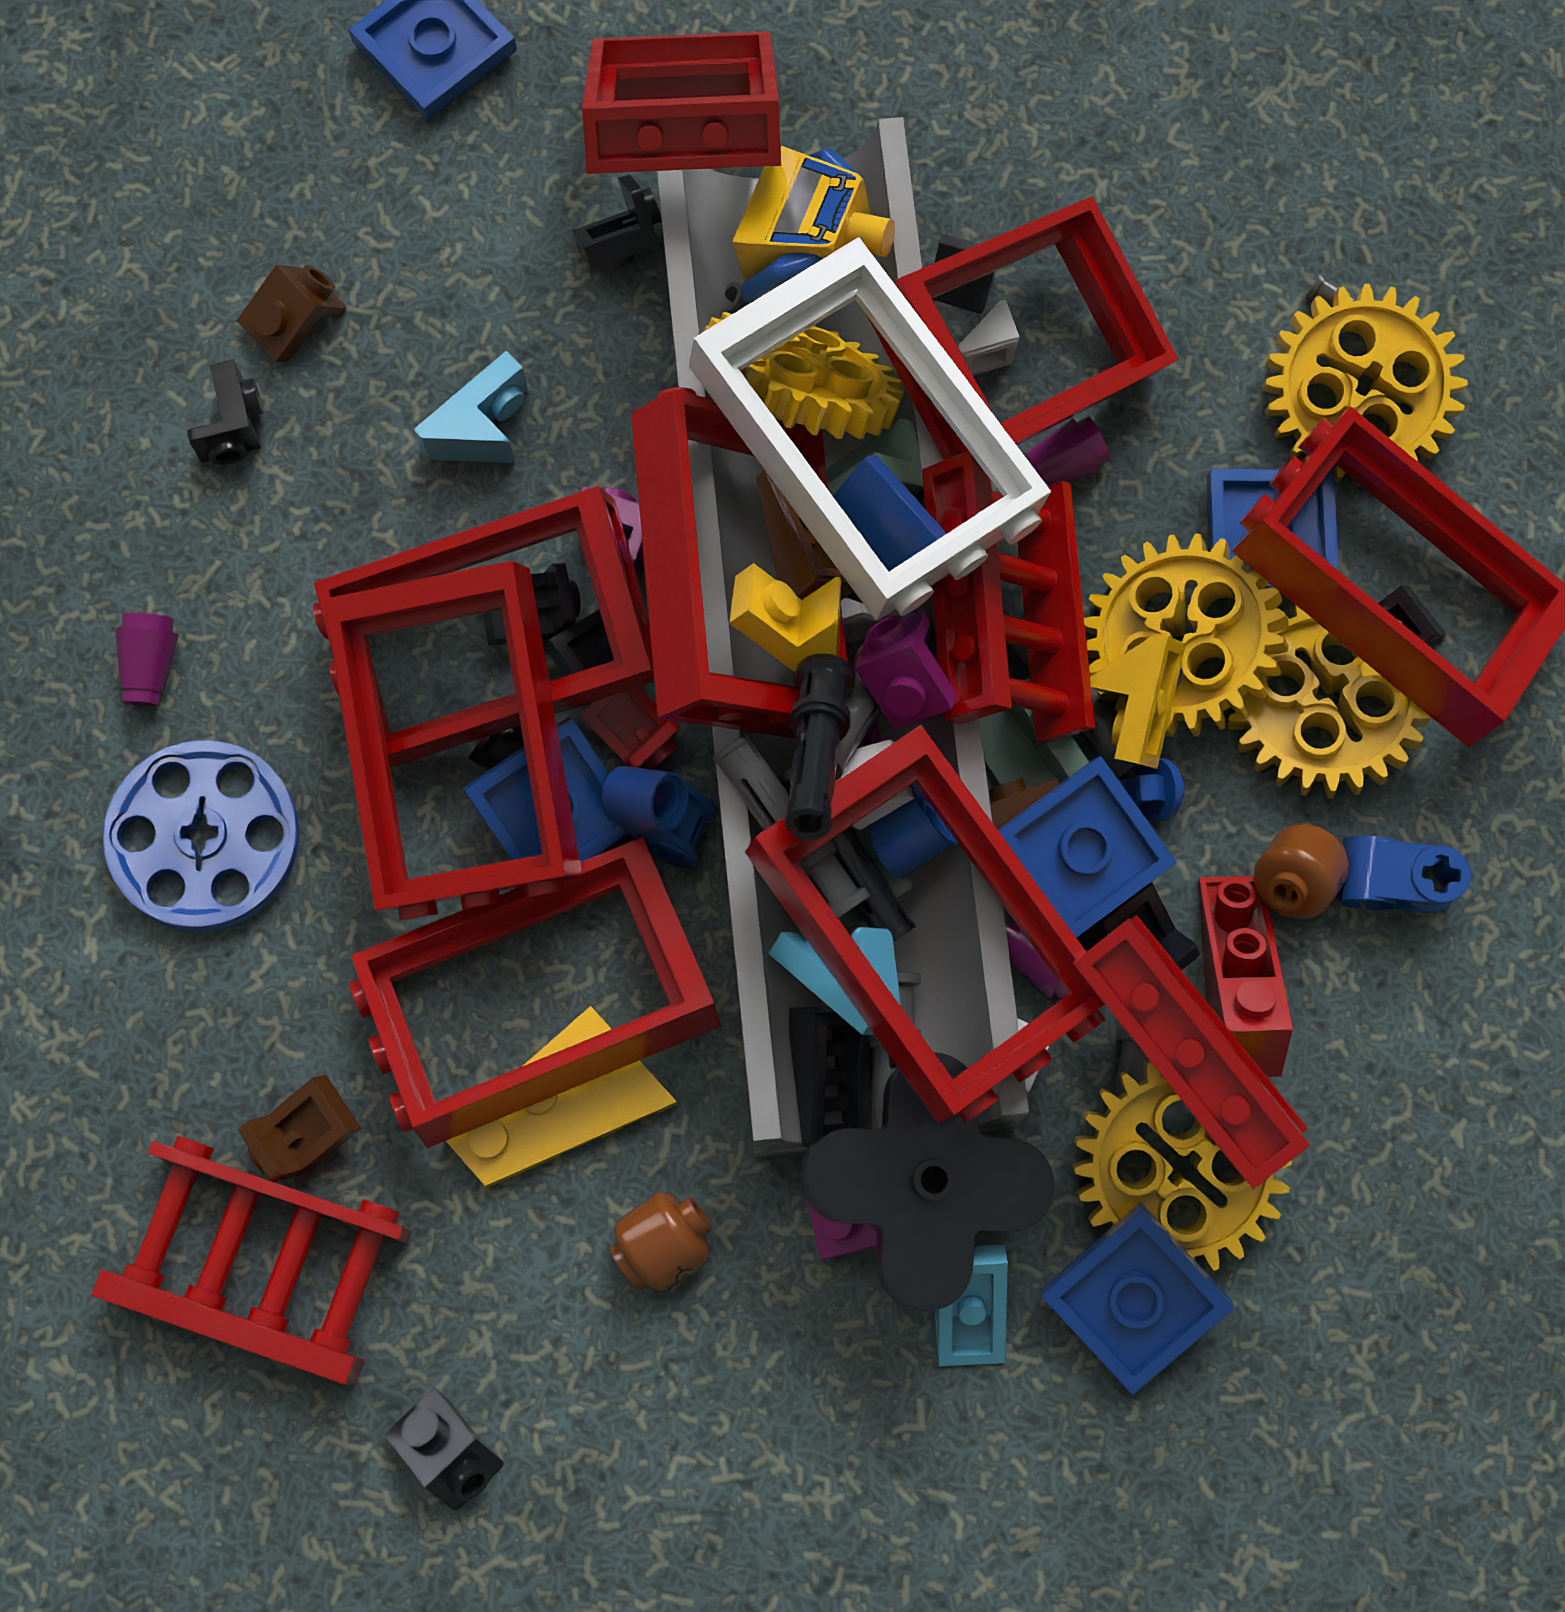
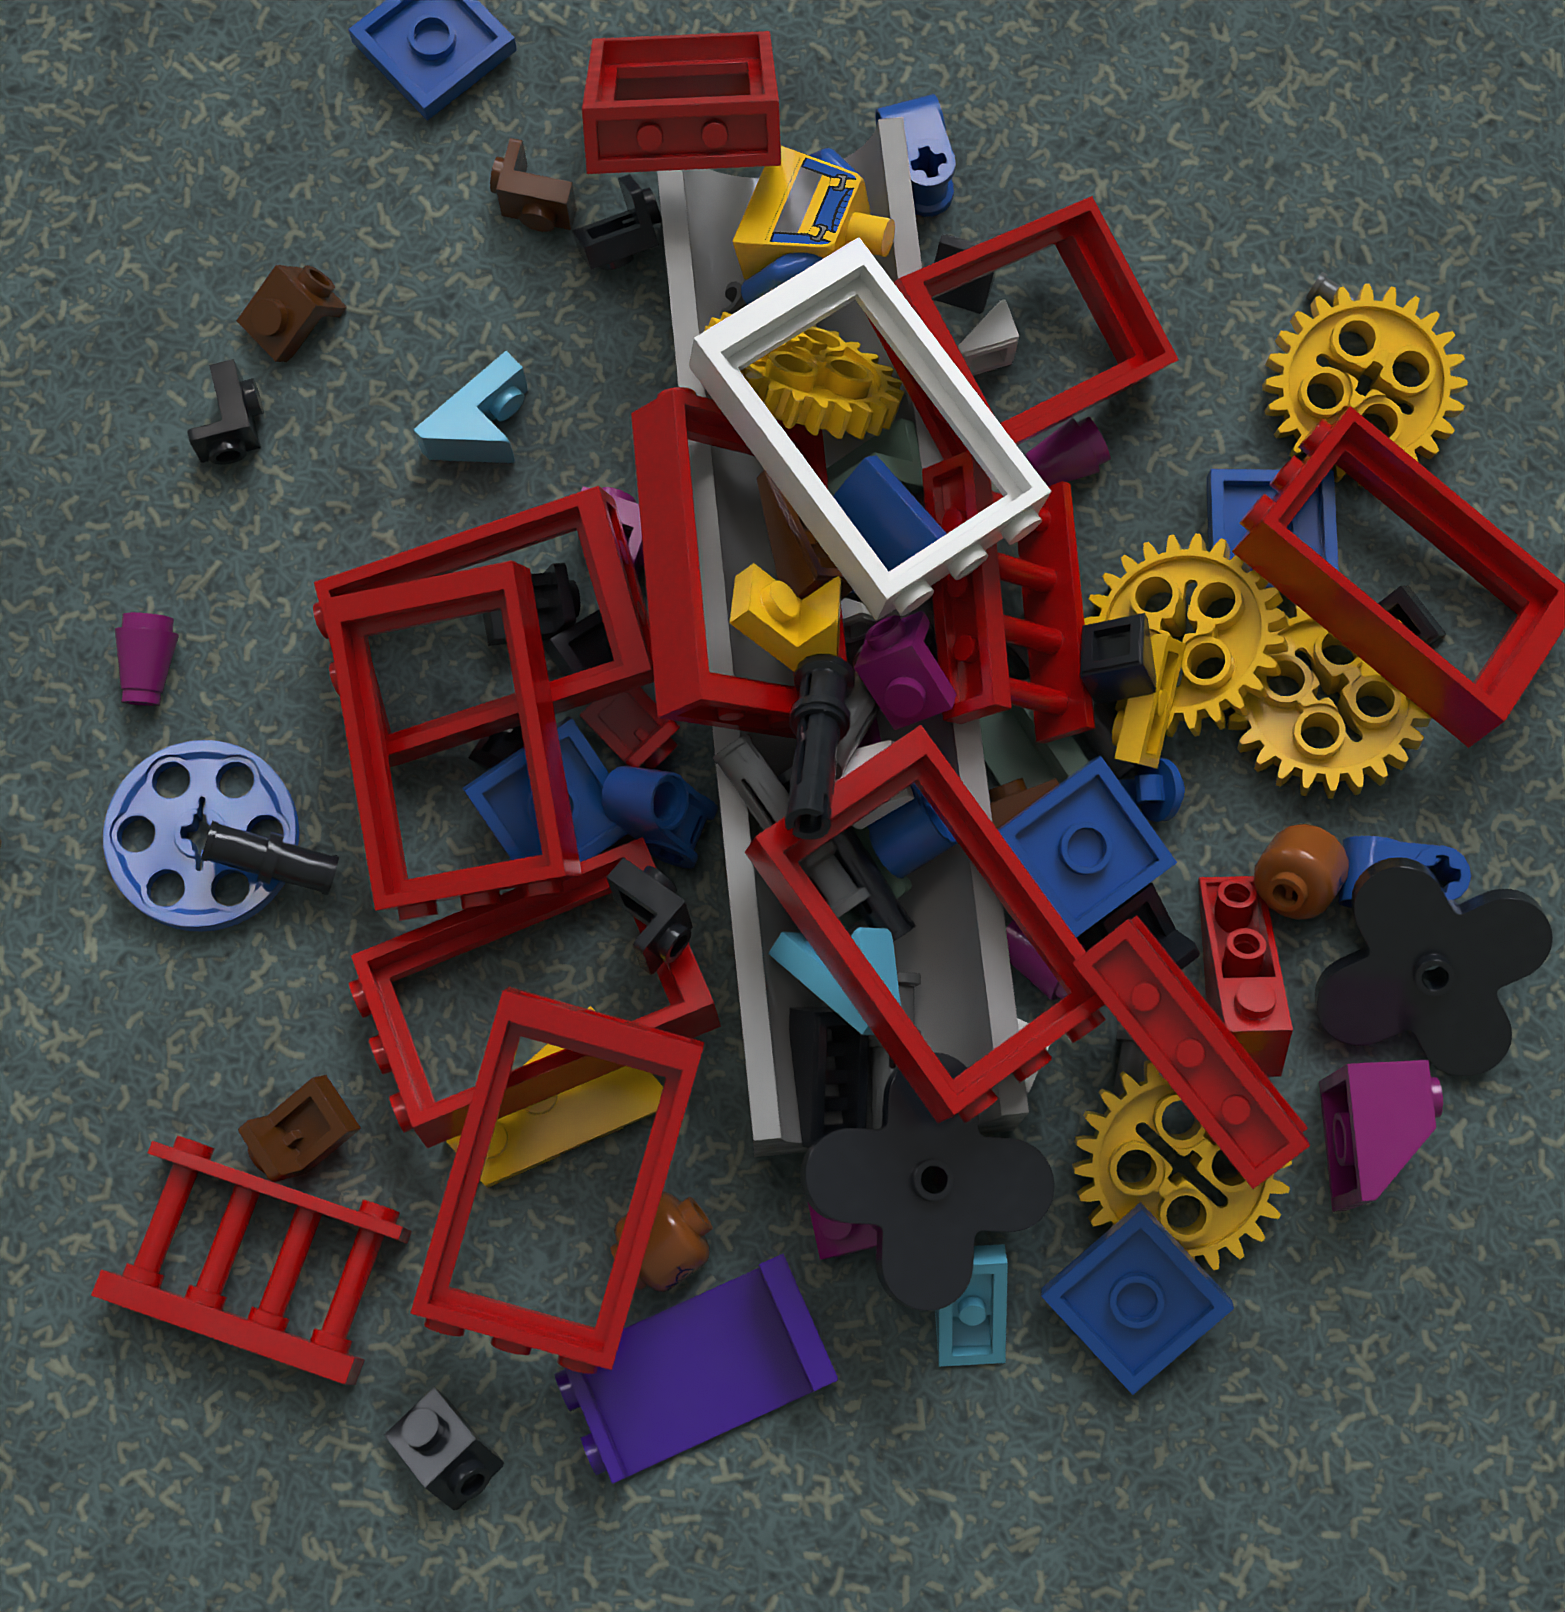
(270, 858): none -> black pin
(533, 199): none -> reddish brown bracket
(595, 1035): none -> red door
(654, 902): none -> black bracket
(699, 1371): none -> dark purple panel
(928, 151): none -> blue piece
(1118, 659): none -> black slope
(1375, 1124): none -> magenta slope
(1414, 927): none -> black plant

